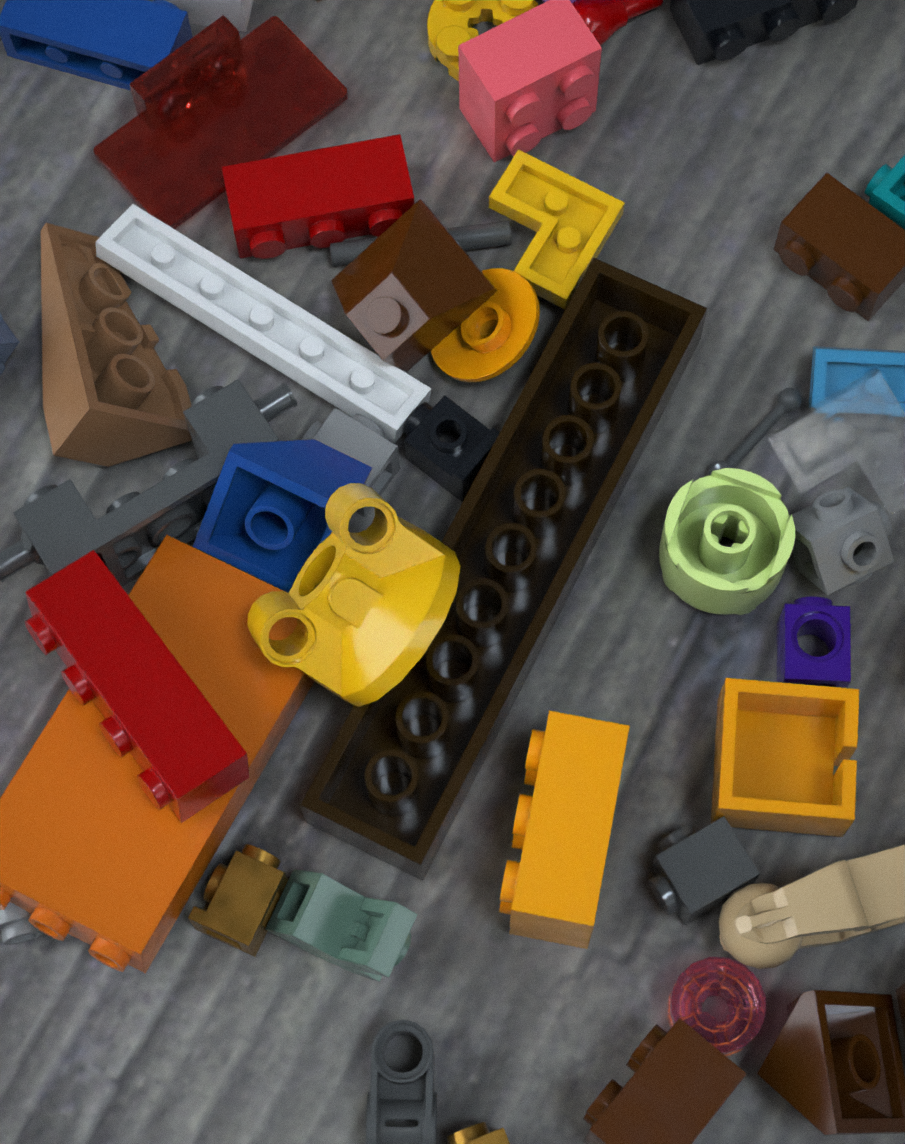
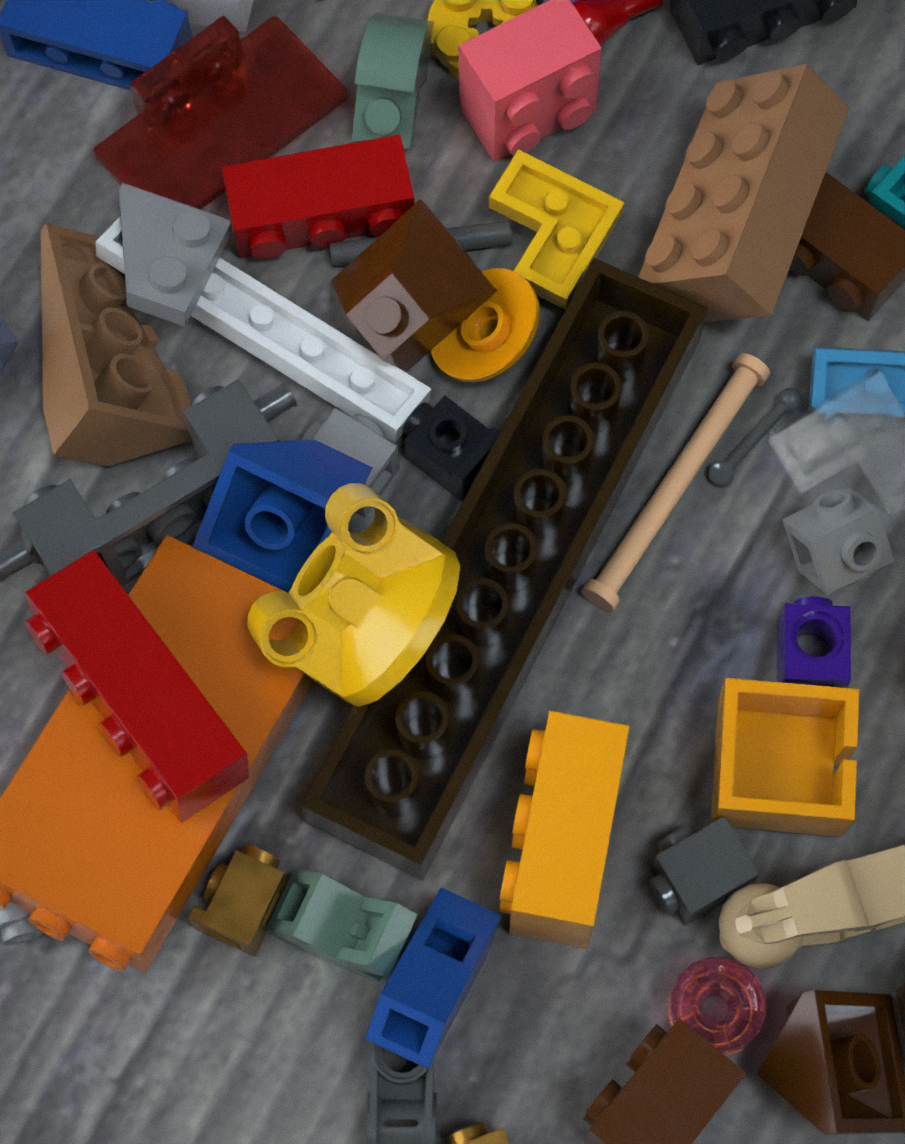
(167, 252): none -> light grey wing
(389, 76): none -> sand green brick
(433, 978): none -> blue brick
(731, 506): yellowish green brick -> none
(746, 192): none -> medium nougat brick
(748, 373): none -> light nougat bar

